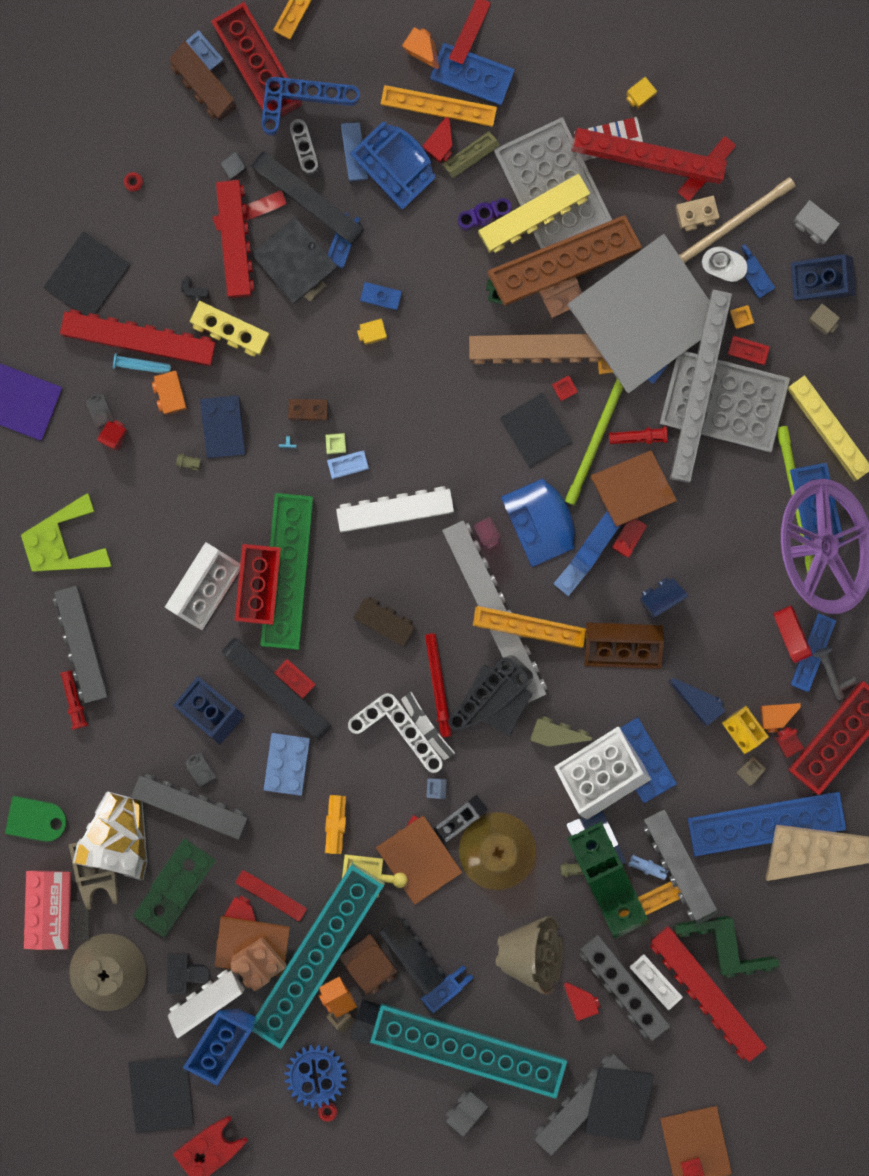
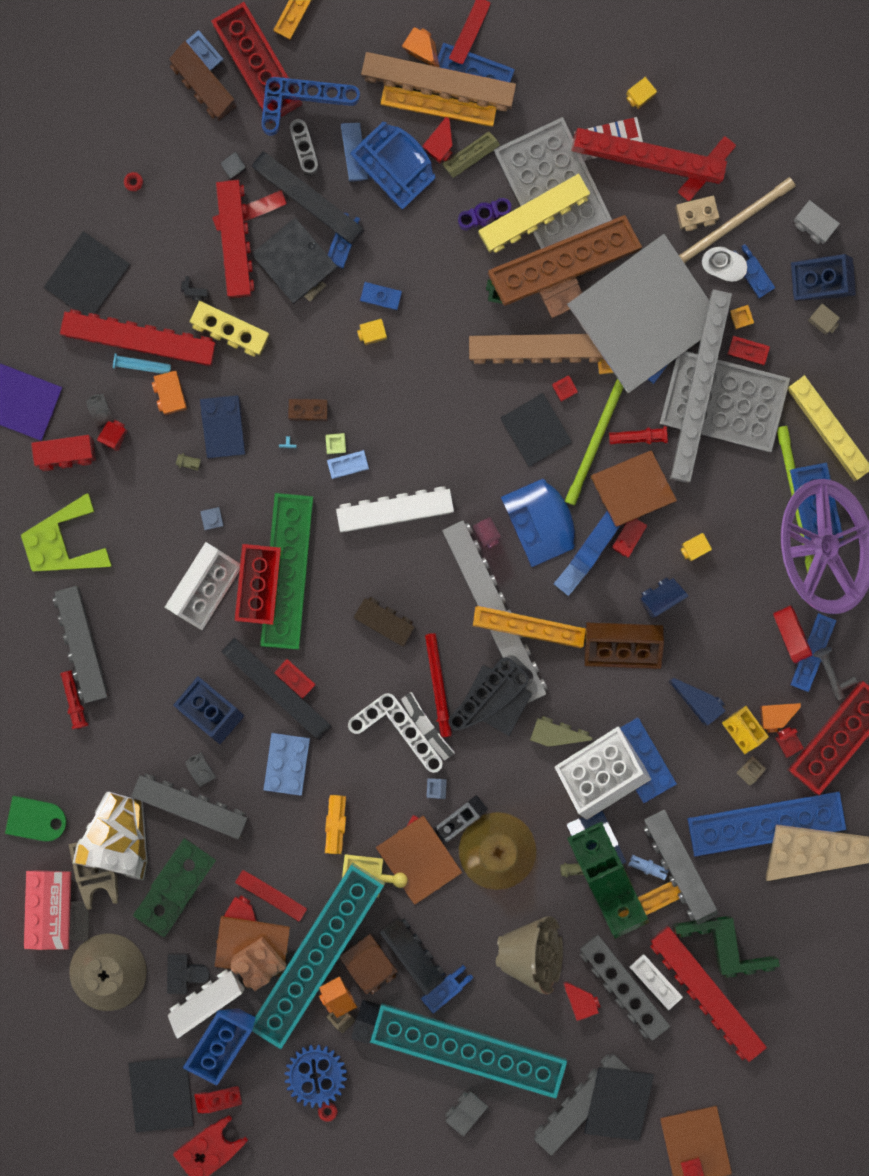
(63, 452): none -> red brick
(211, 518): none -> sand blue plate
(218, 1100): none -> red bracket
(438, 81): none -> medium nougat brick
(695, 547): none -> yellow brick

